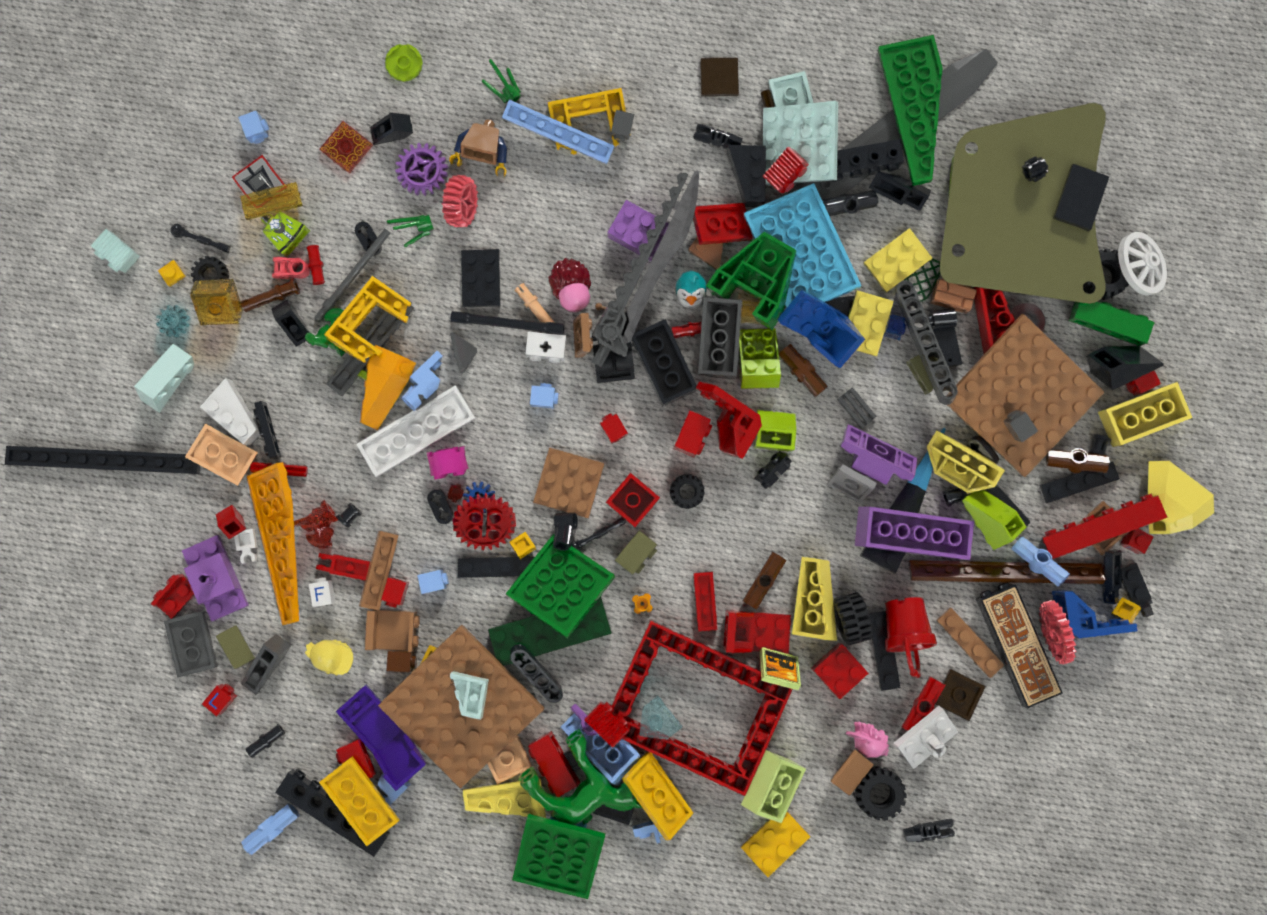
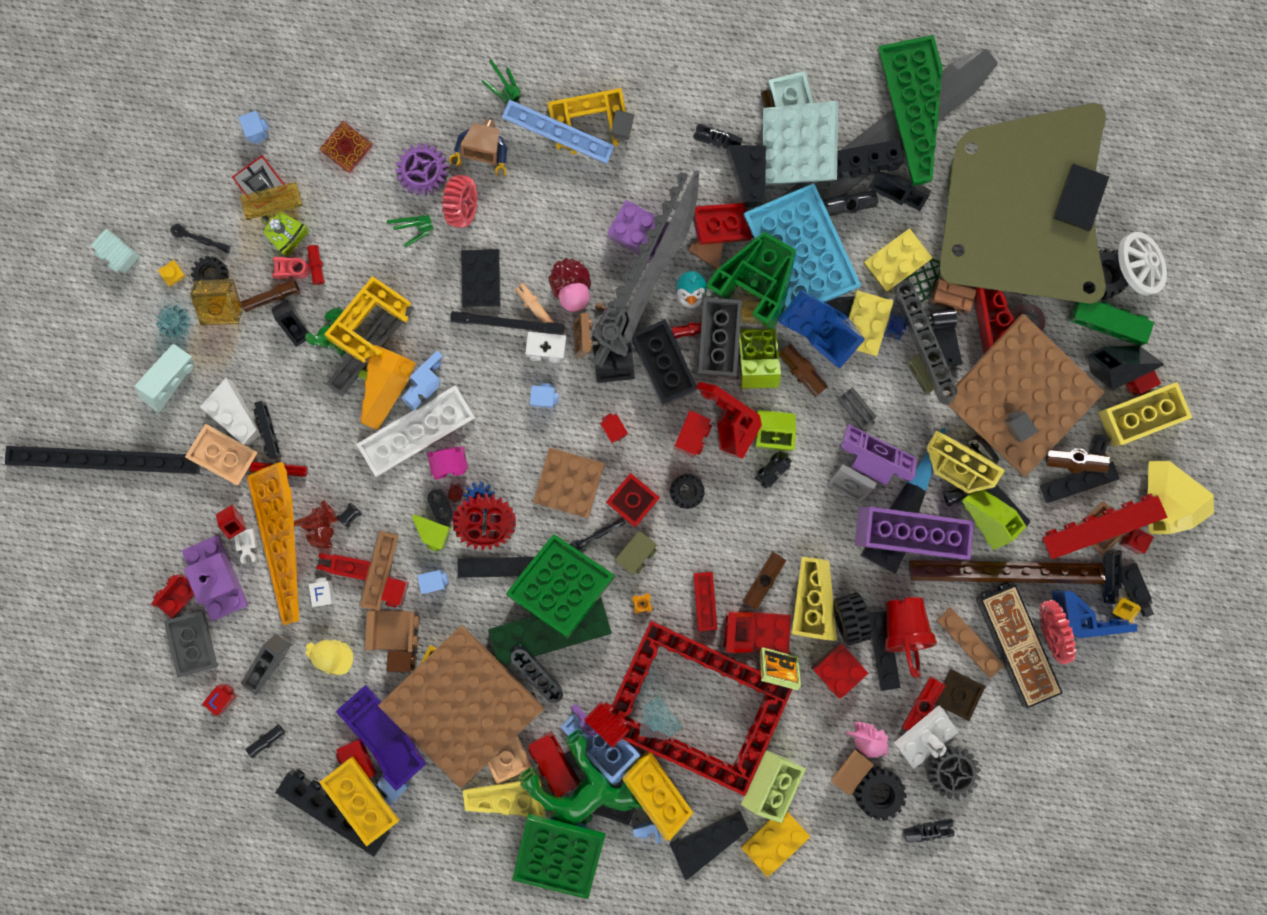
(235, 647): olive slope -> none
(270, 829): light blue piece -> none
(329, 303): dark grey bar -> none
(364, 240): black beam -> none
(391, 128): black slope -> none
(405, 68): lime tile -> none
(432, 532): none -> lime slope
(463, 352): dark grey slope -> none
(470, 693): light aqua wing -> none
(522, 545): yellow plate -> none
(564, 526): black piece -> none
(706, 843): none -> black wing
(719, 77): dark brown tile -> none
(786, 170): red brick -> none
(953, 780): none -> dark grey gear
(1035, 169): black gear -> none
(1040, 561): light blue piece -> none

